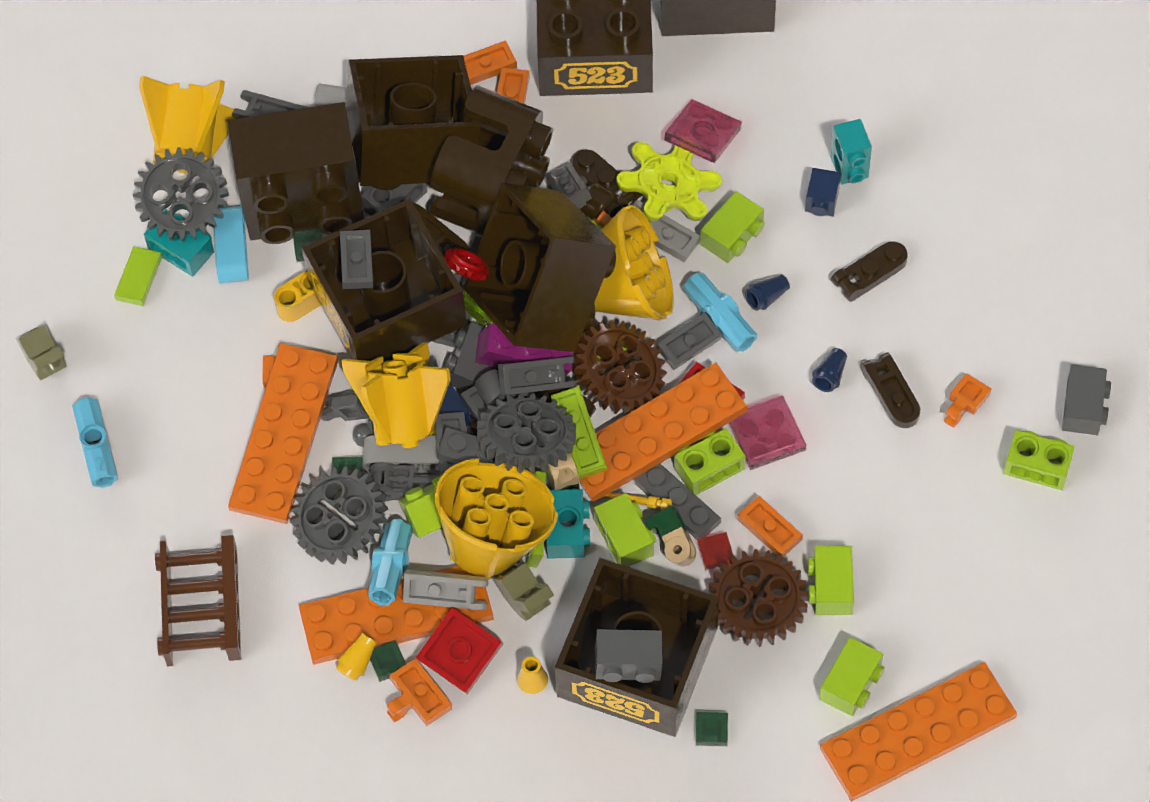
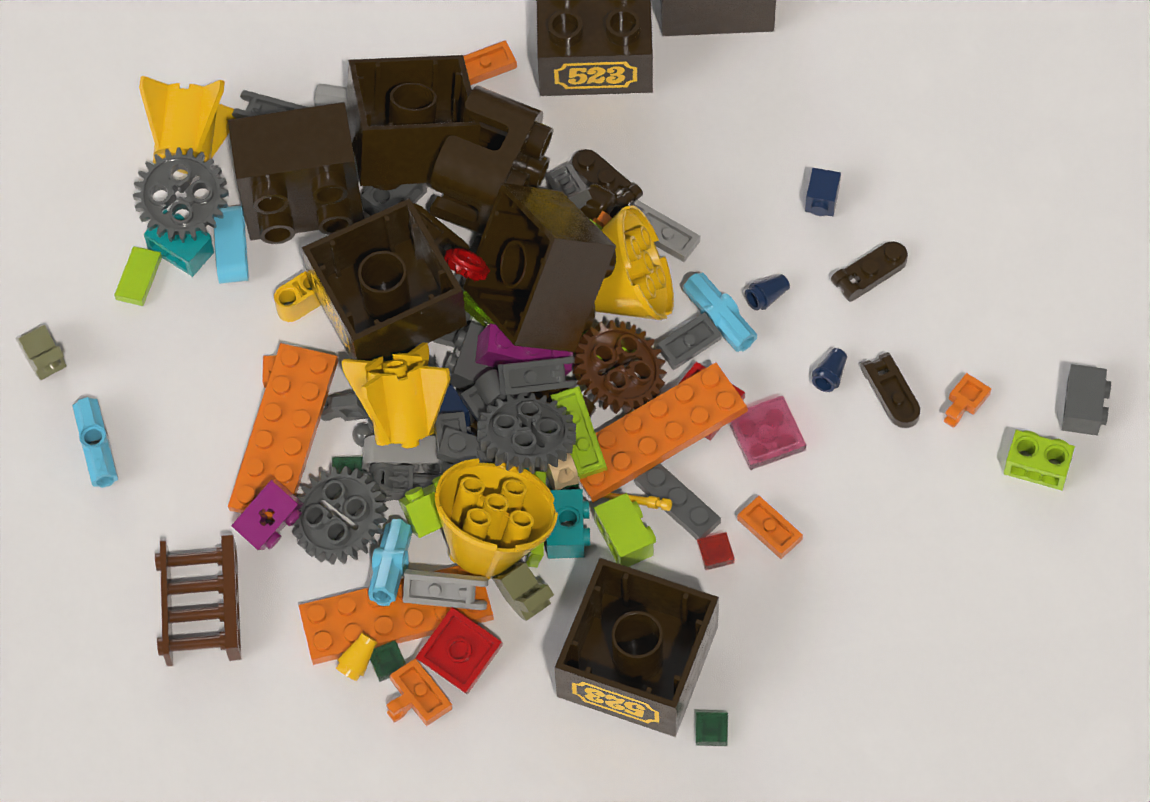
(252, 522): none -> magenta brick
(304, 238): clear green tile -> none
(356, 259): dark grey plate -> none
(514, 83): orange plate -> none
(532, 676): yellow cone -> none
(628, 655): dark grey brick -> none
(669, 167): neon yellow plate -> none
(678, 543): leg -> none
(703, 130): clear pink plate -> none
(714, 467): lime brick -> none
(732, 227): lime brick -> none
(783, 609): reddish brown gear -> none
(832, 580): lime brick -> none
(851, 151): teal brick -> none
(851, 677): lime brick -> none
(918, 731): orange plate -> none

